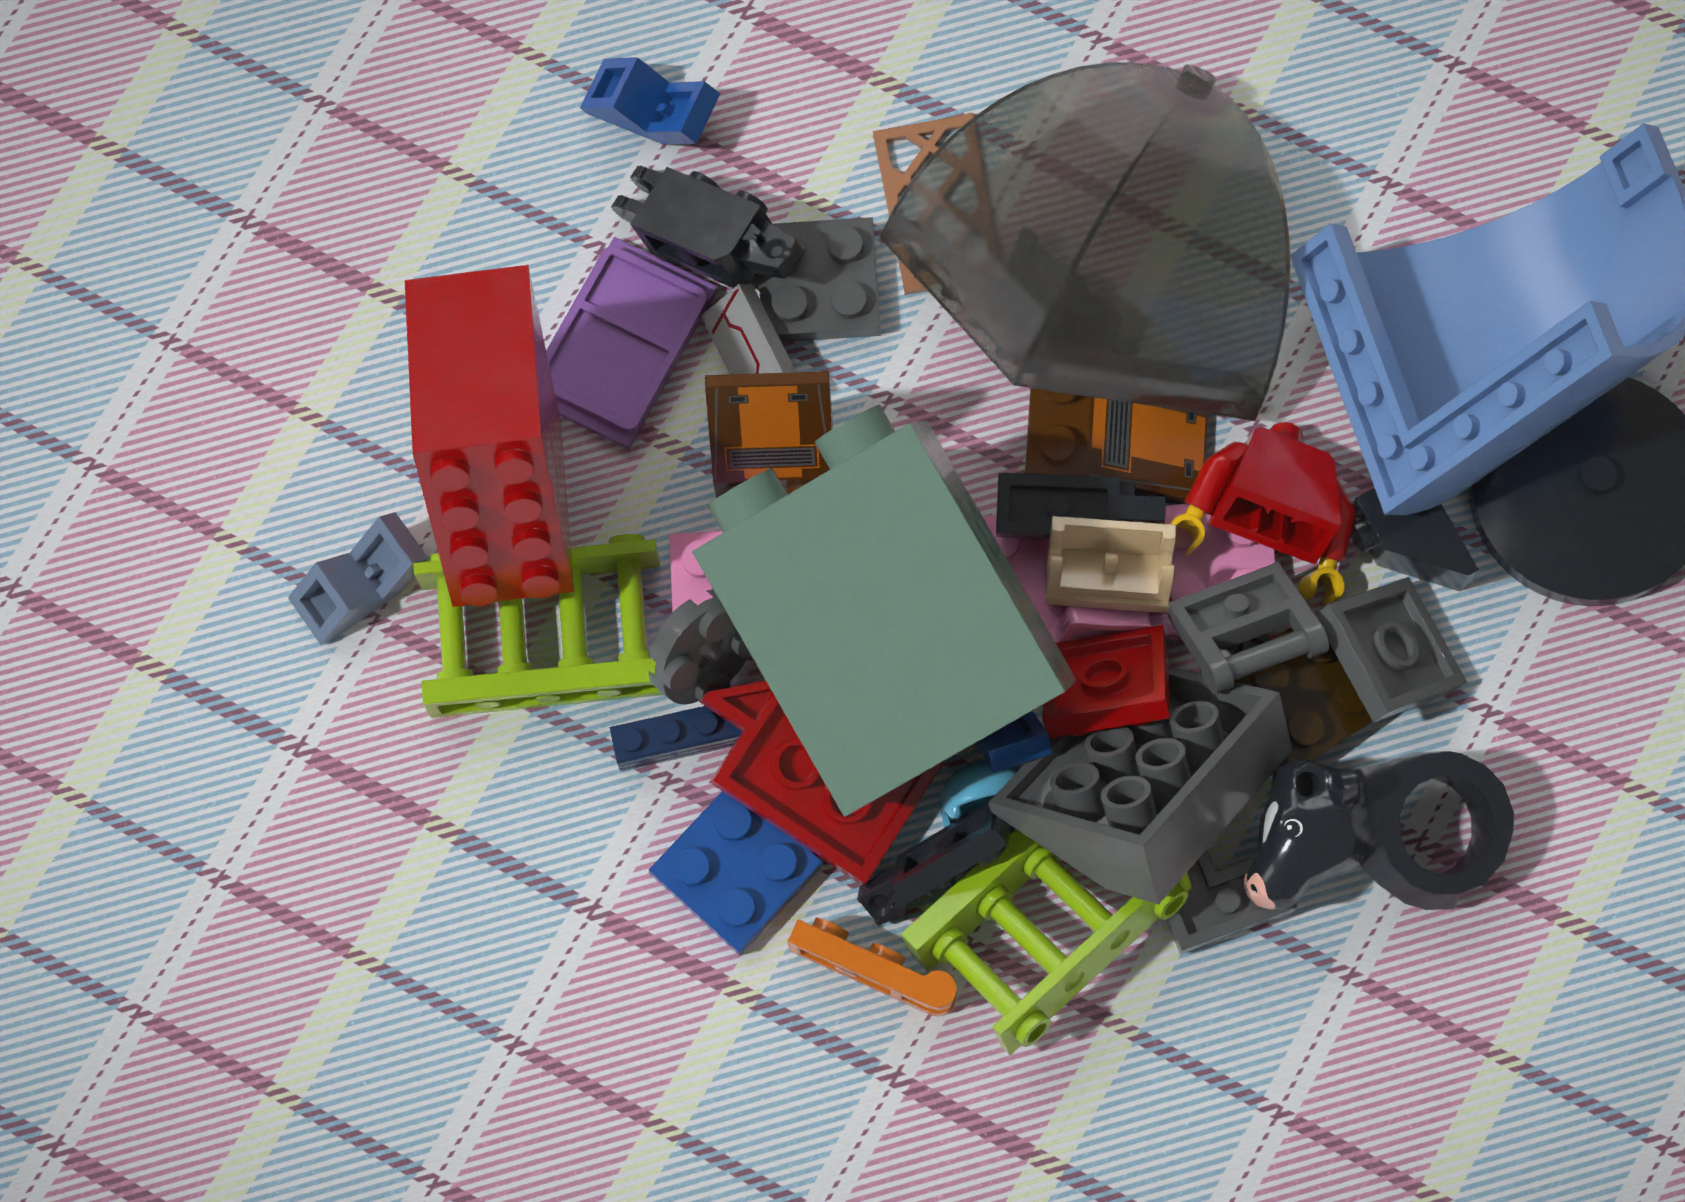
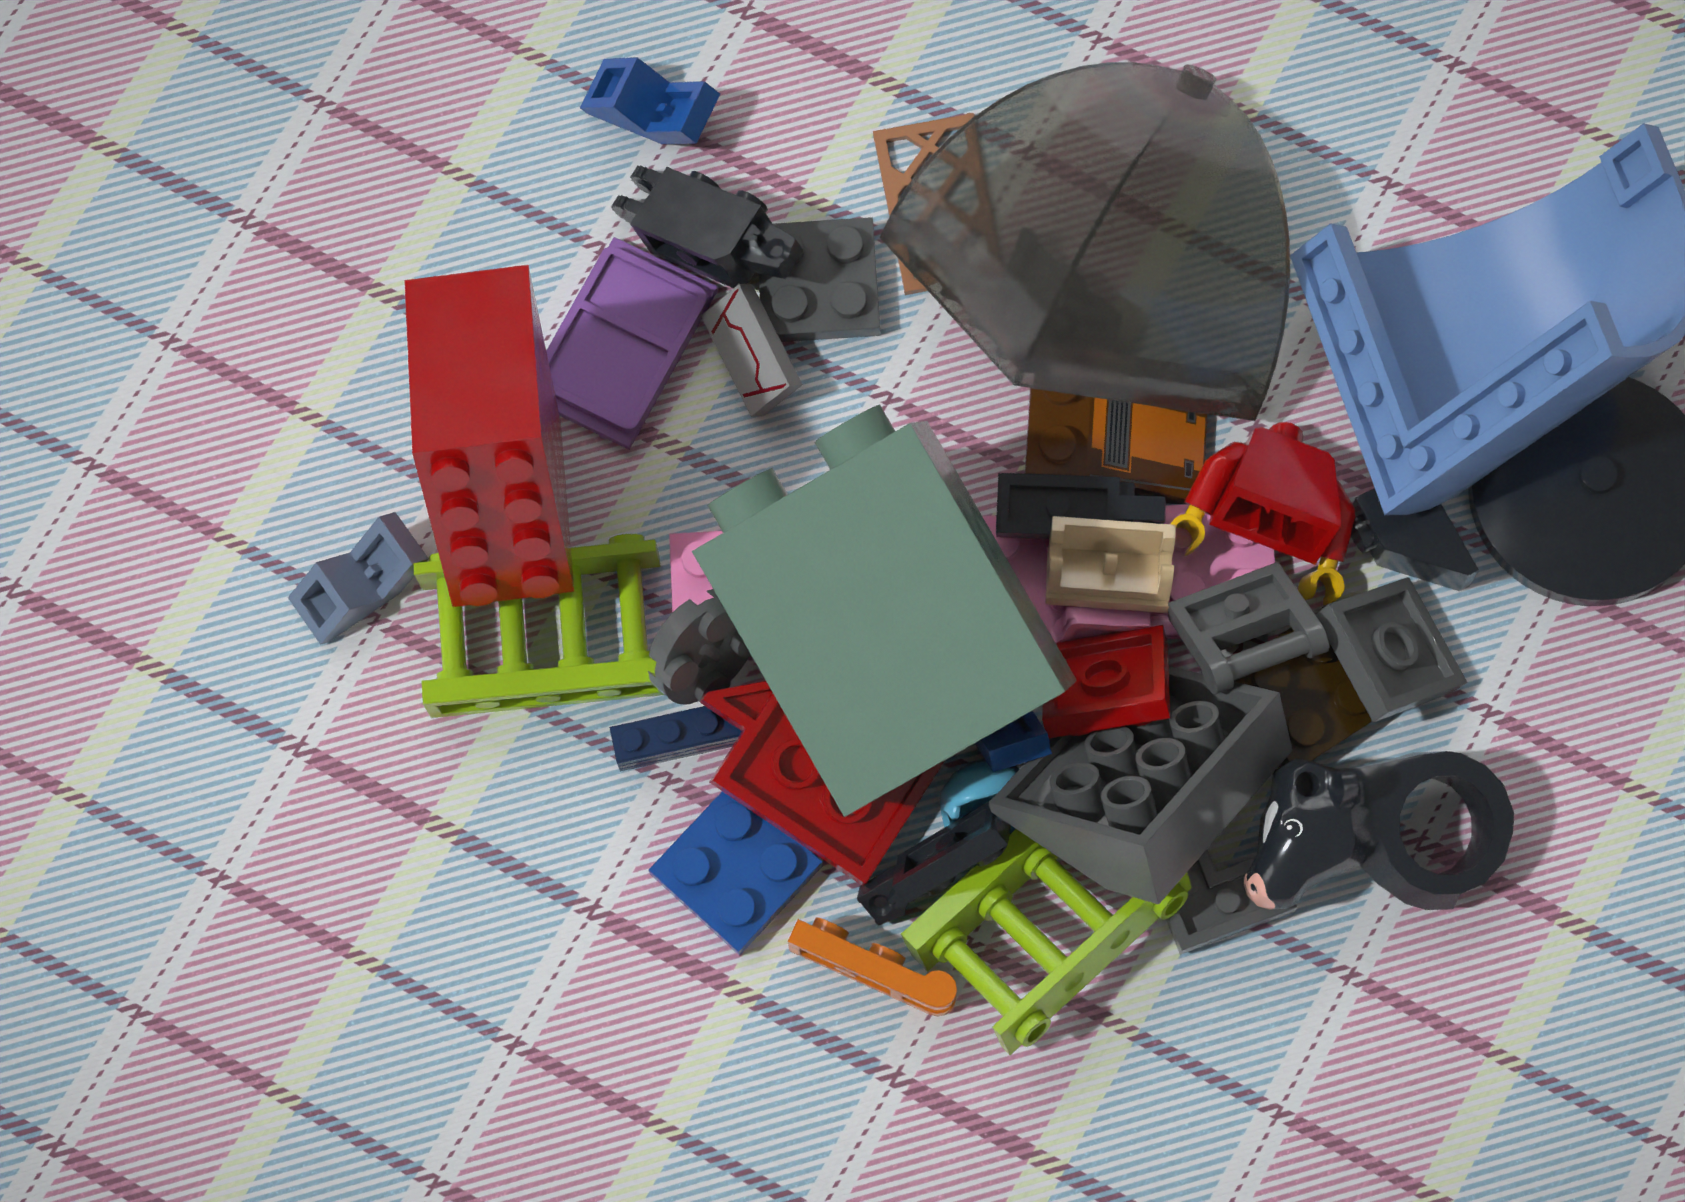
(767, 424): slope -> none

